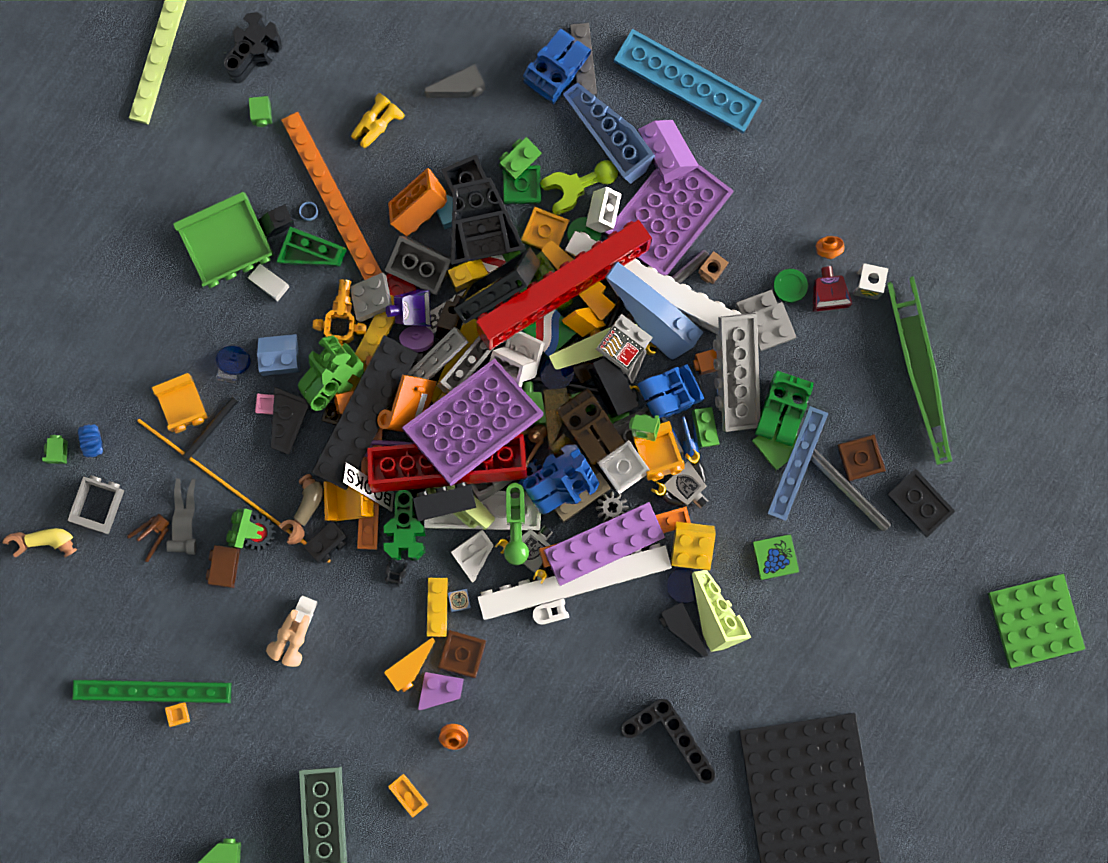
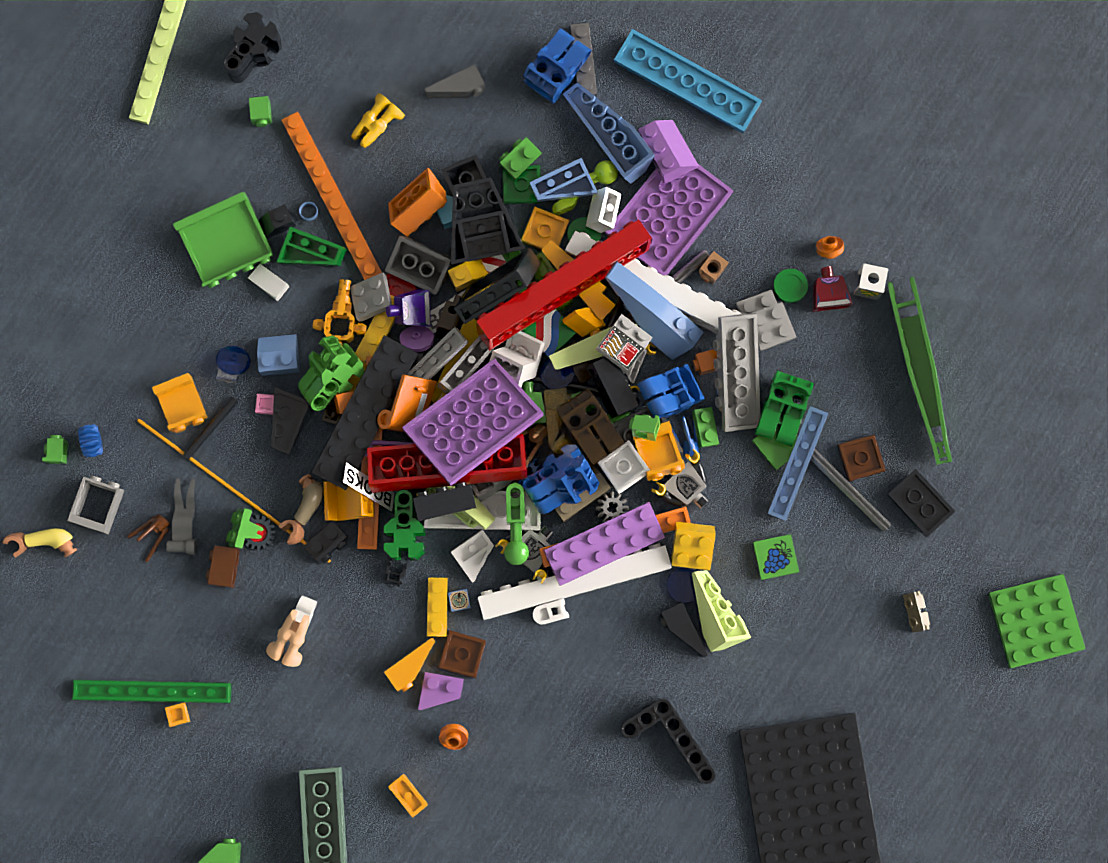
(564, 183): none -> medium blue wedge
(913, 604): none -> dark tan hinge

